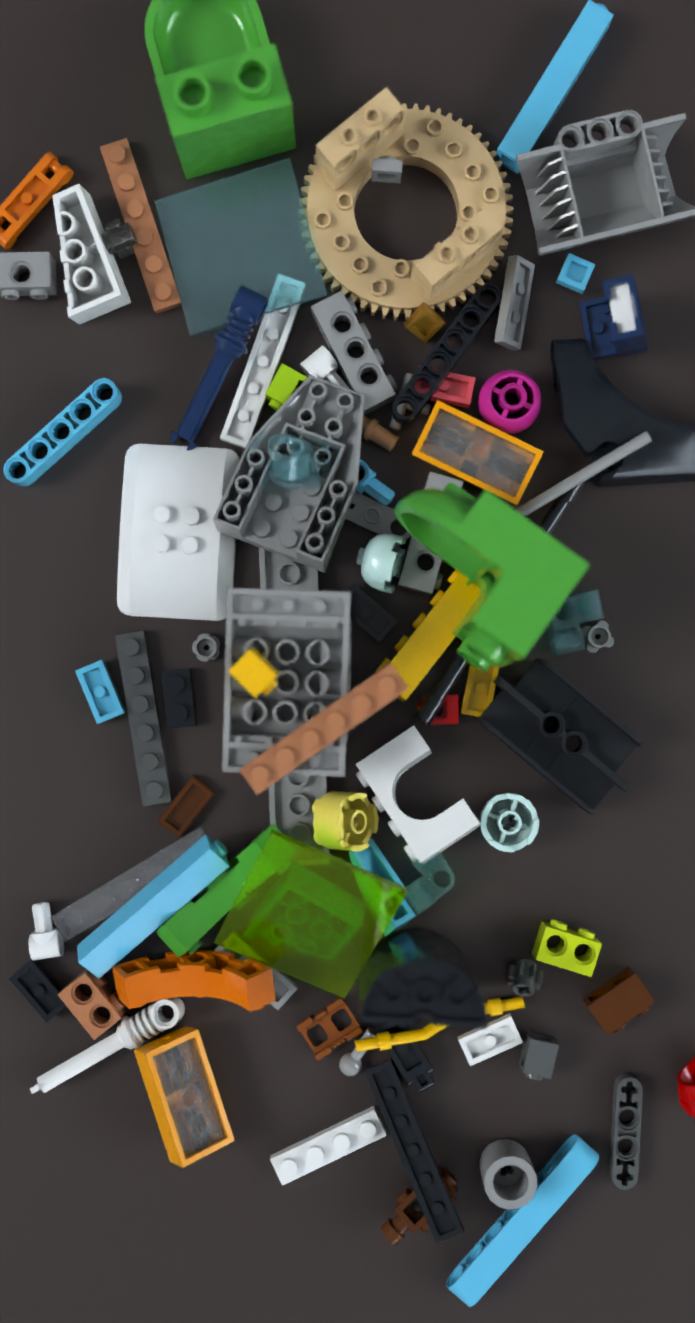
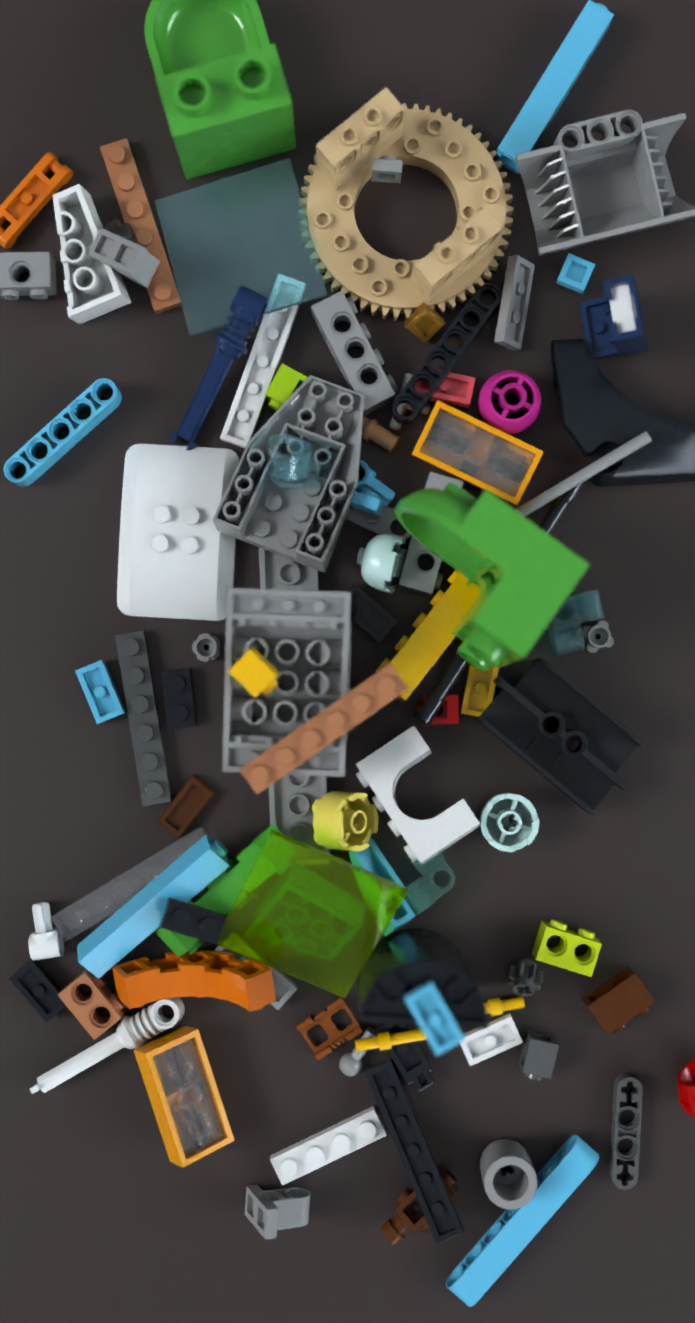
(124, 257): none -> light grey tile
(192, 920): none -> black plate
(276, 1209): none -> light grey tile
(323, 366): white axle -> none
(367, 502): none -> medium azure plate
(434, 1018): none -> medium azure plate

